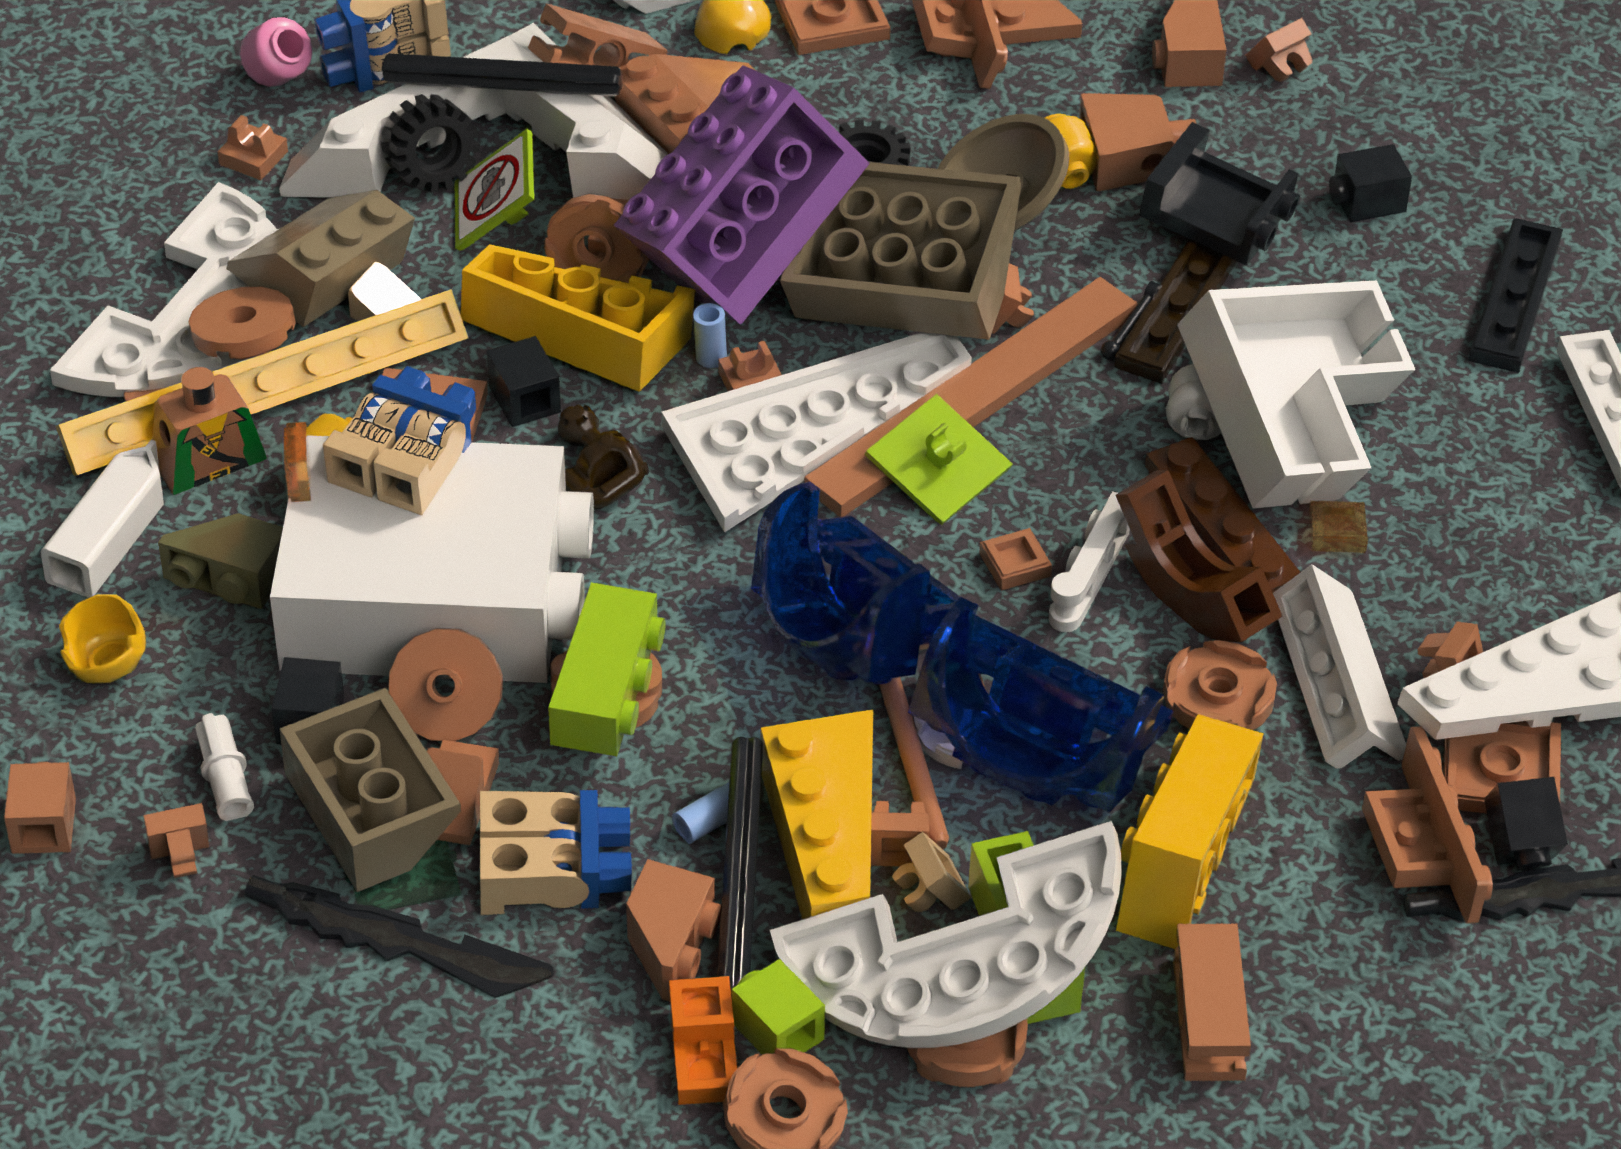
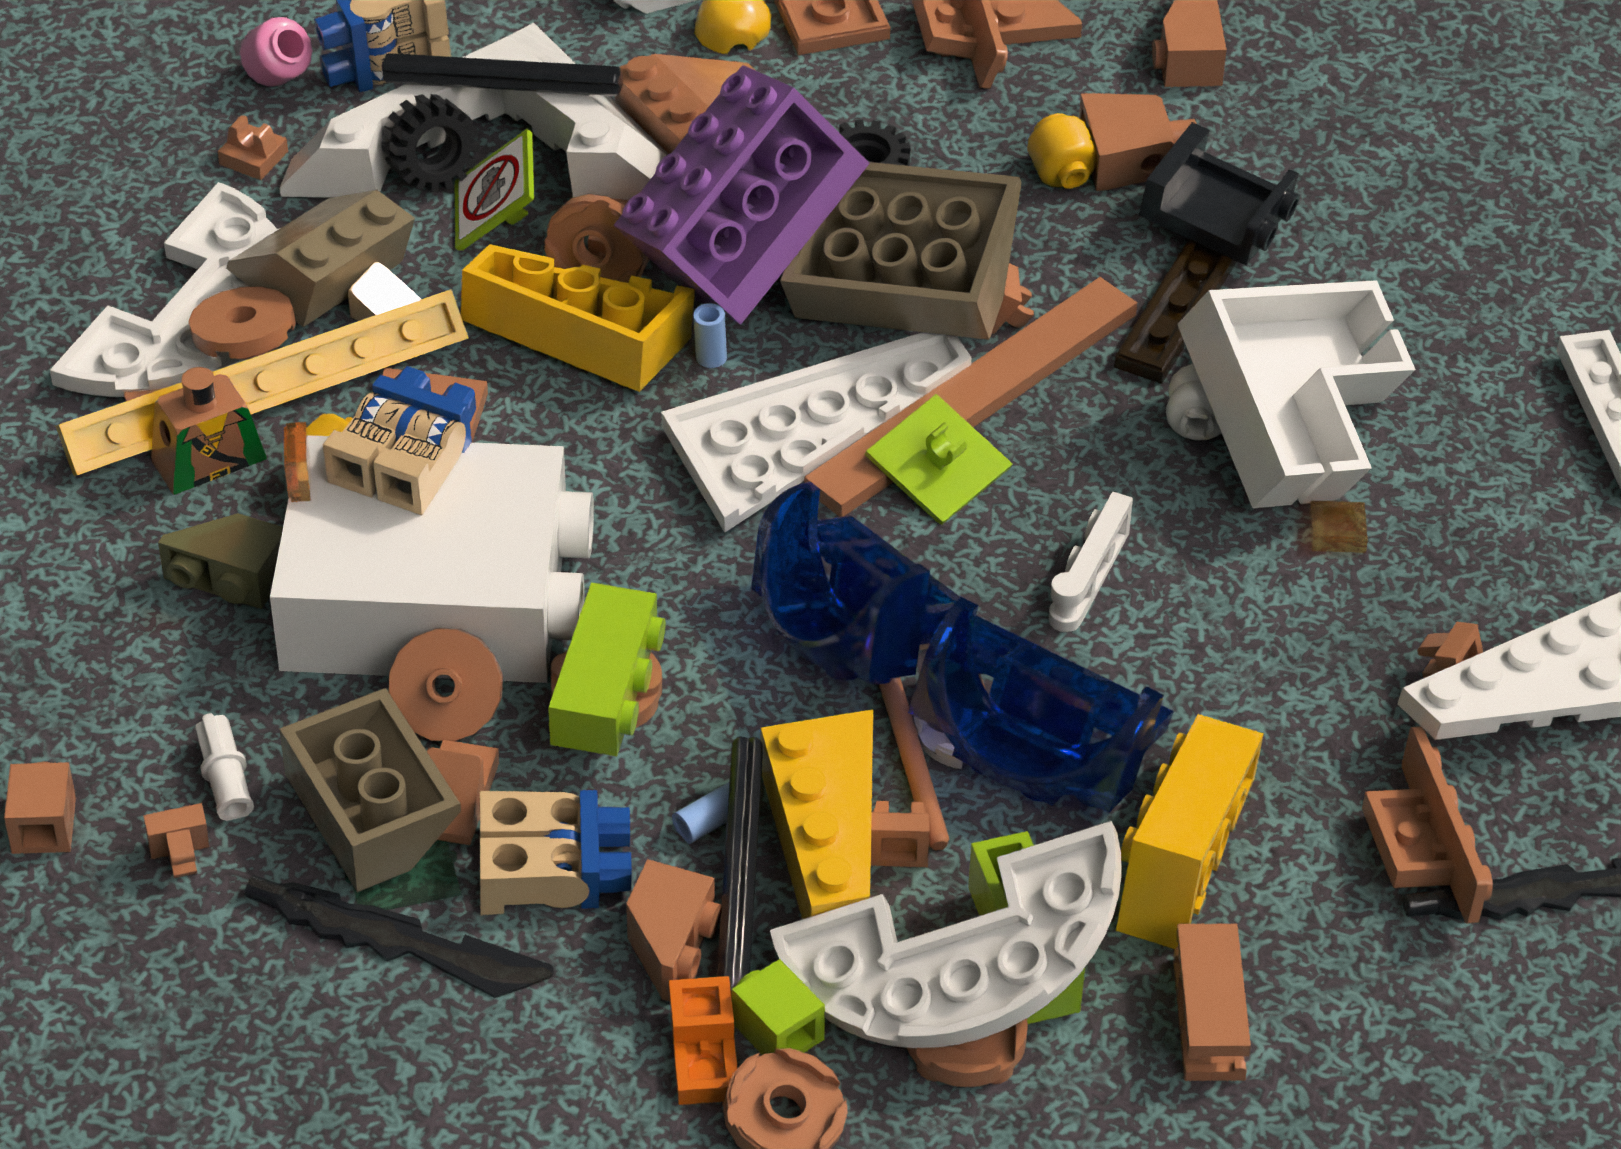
(102, 639): yellow hair -> none
(105, 522): white piece -> none
(305, 690): black brick -> none
(523, 381): black brick -> none
(587, 35): nougat piece -> none
(607, 463): dark brown piece -> none
(748, 367): nougat tile -> none
(935, 875): tan tile -> none
(1015, 559): nougat tile -> none
(1016, 147): dark tan dish -> none
(1111, 347): black hinge -> none
(1184, 573): reddish brown arch -> none
(1220, 513): reddish brown plate -> none
(1222, 667): nougat plate -> none
(1282, 45): nougat tile -> none
(1337, 669): white panel -> none
(1371, 183): black brick -> none
(1511, 754): nougat tile -> none
(1515, 295): black tile -> none
(1526, 822): black brick -> none

